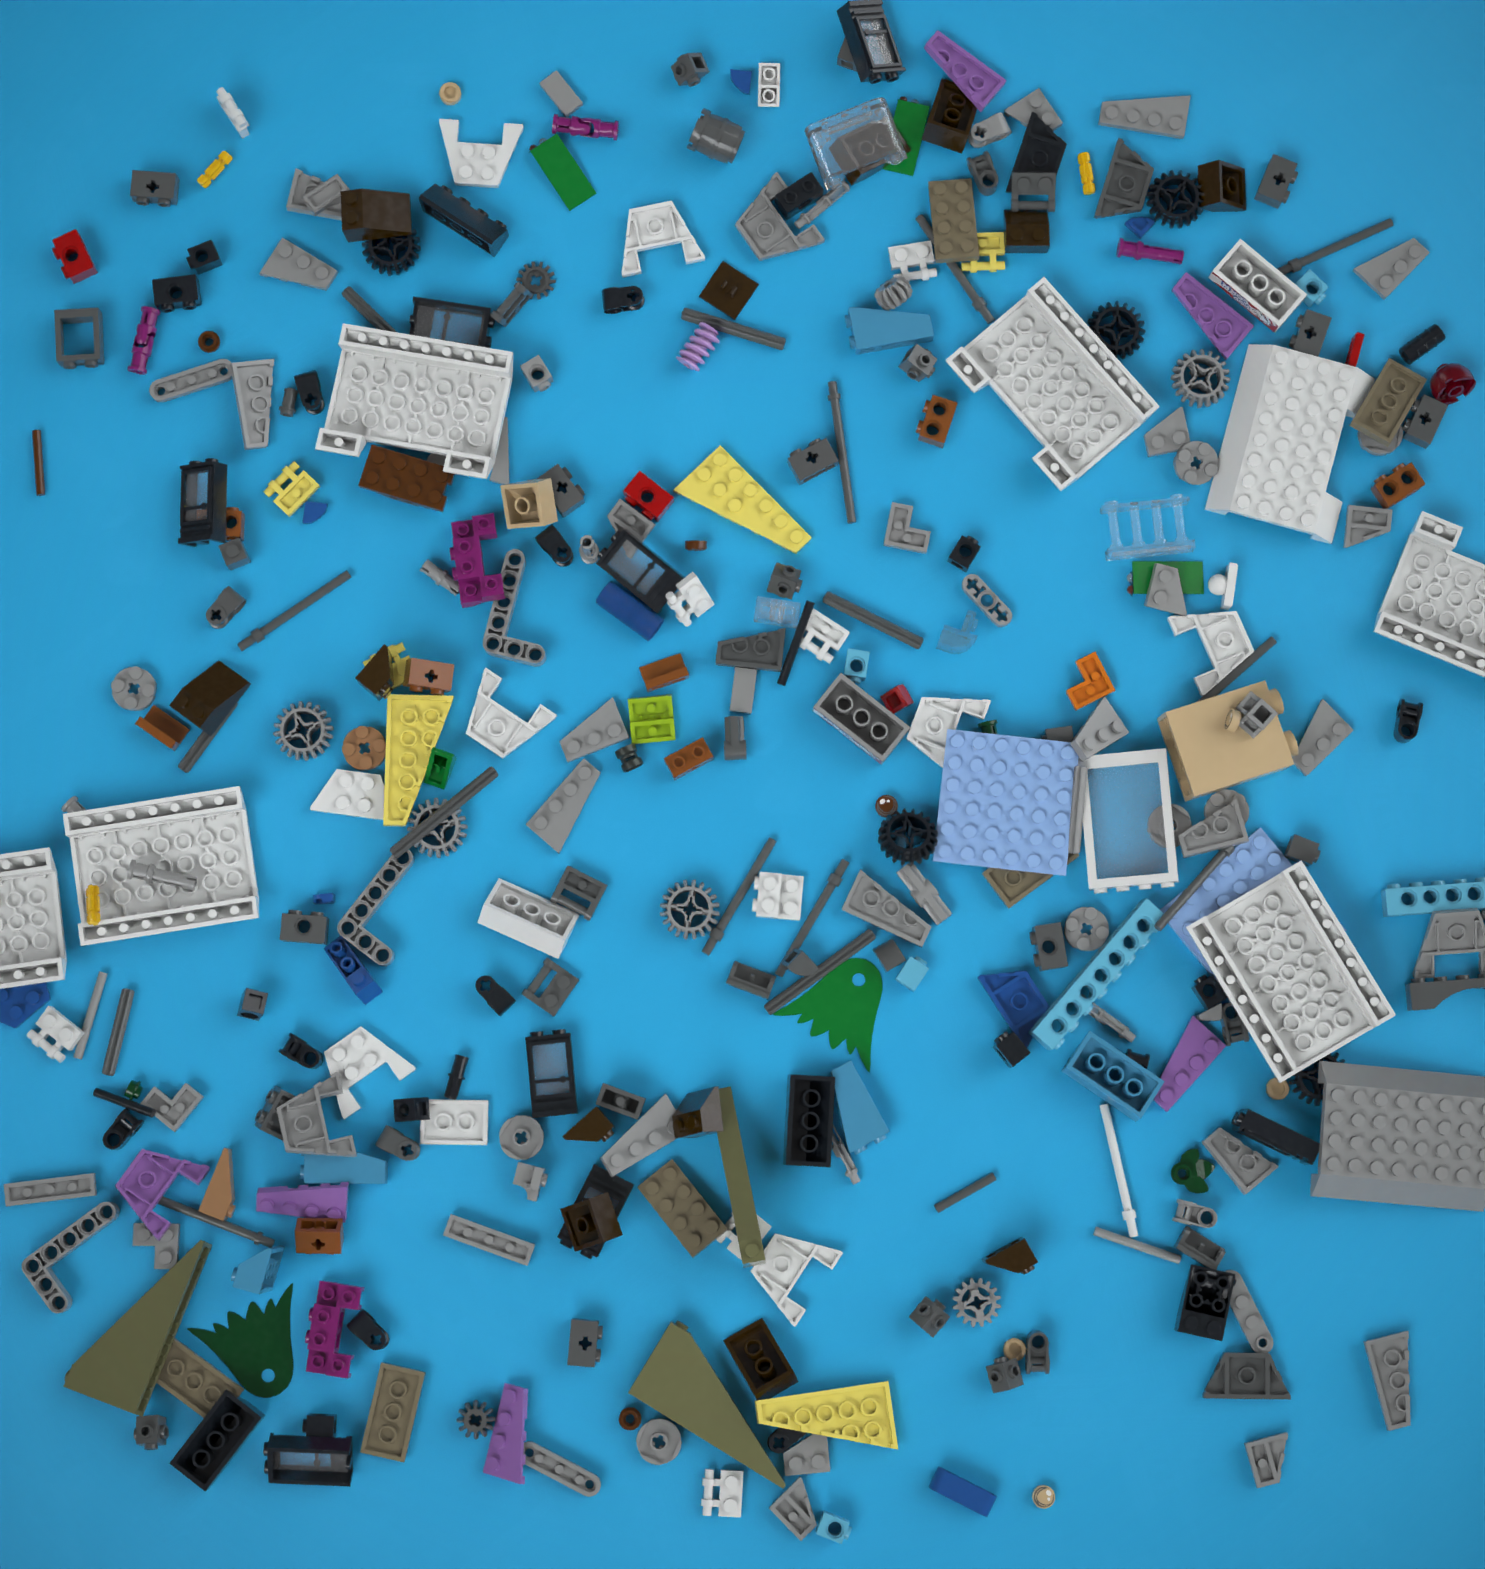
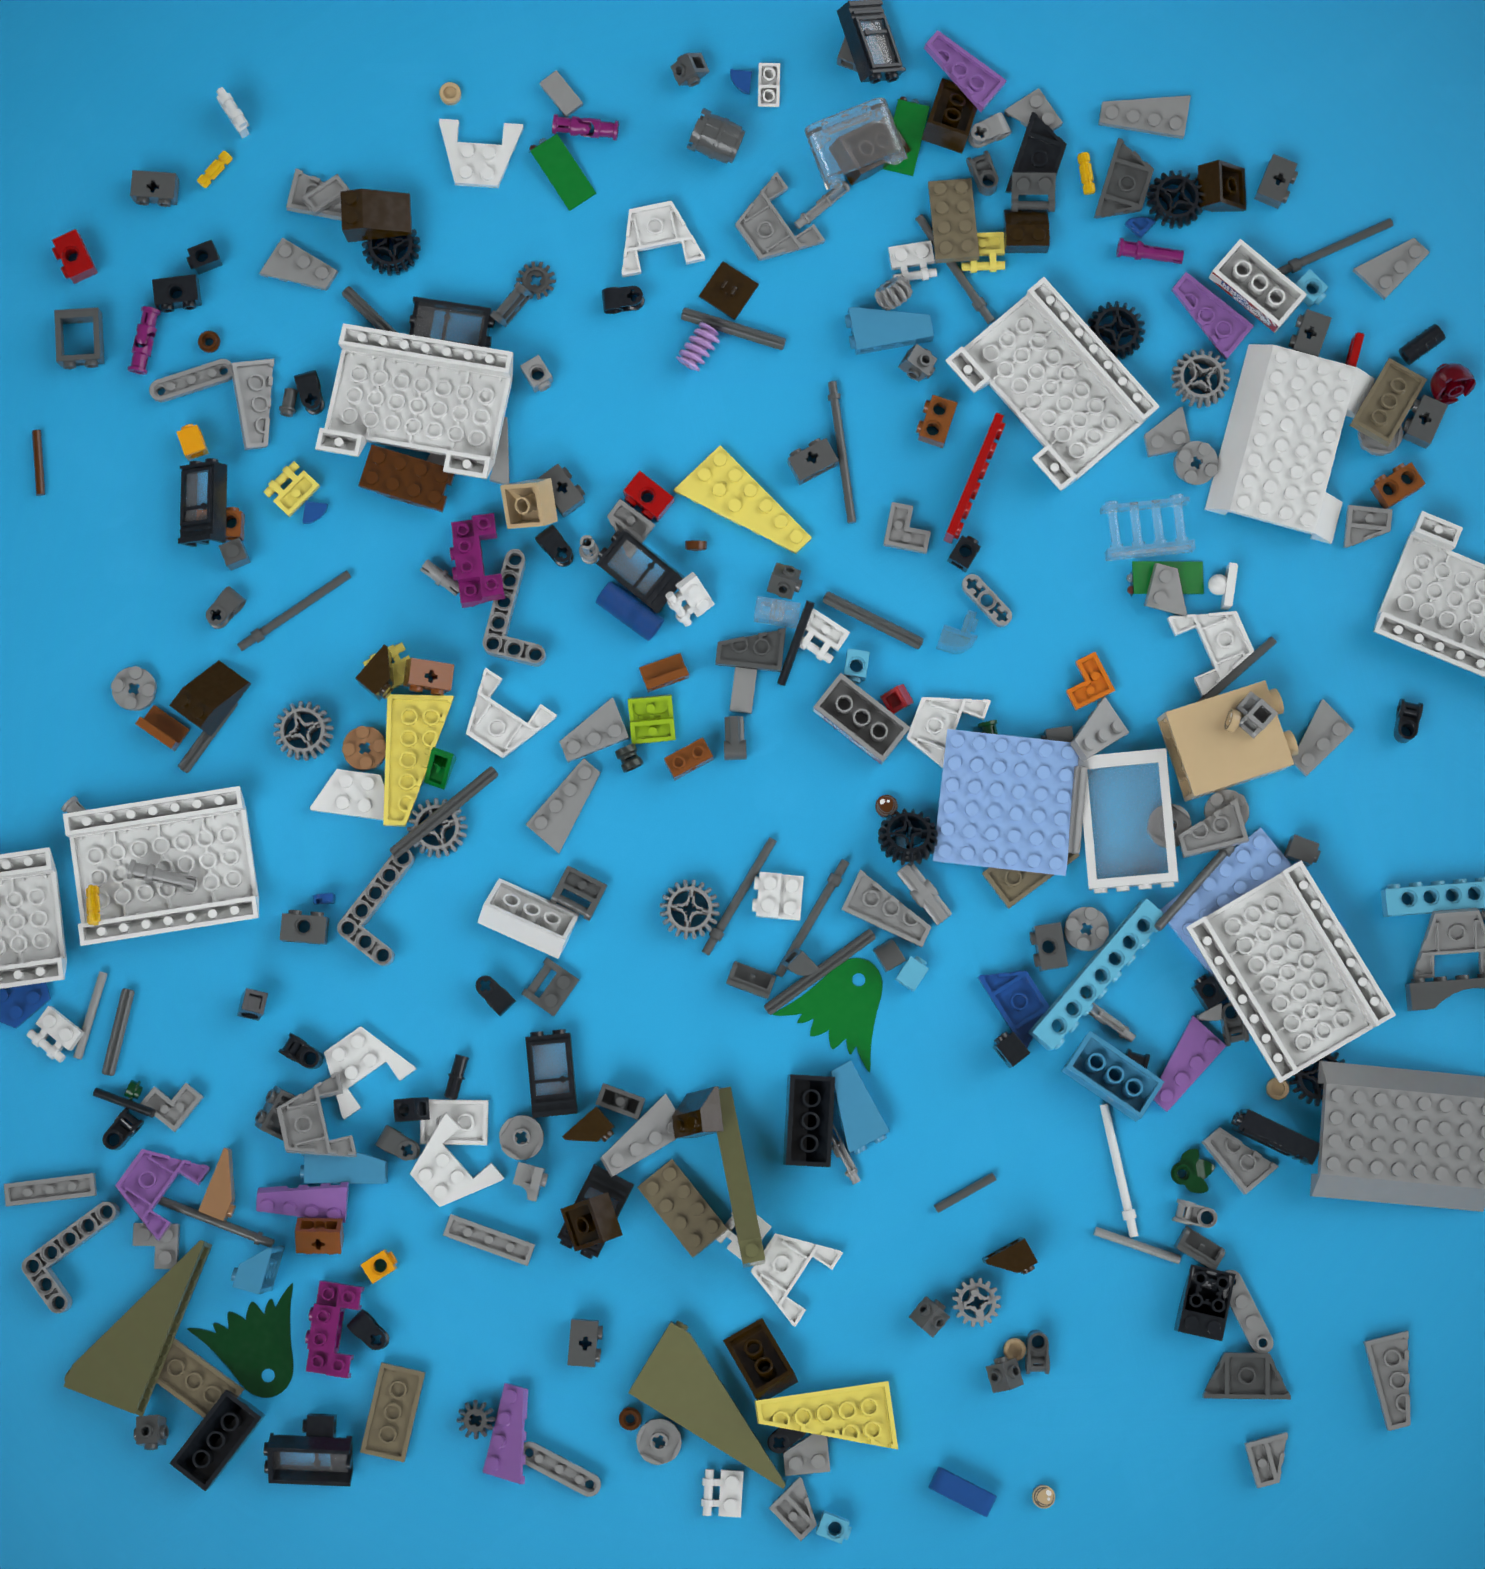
(192, 441): none -> light orange brick
(353, 970): blue slope -> none
(370, 1269): none -> light orange brick
(443, 1174): none -> white wing
(464, 219): black slope -> none
(799, 196): black brick -> none
(978, 472): none -> red plate

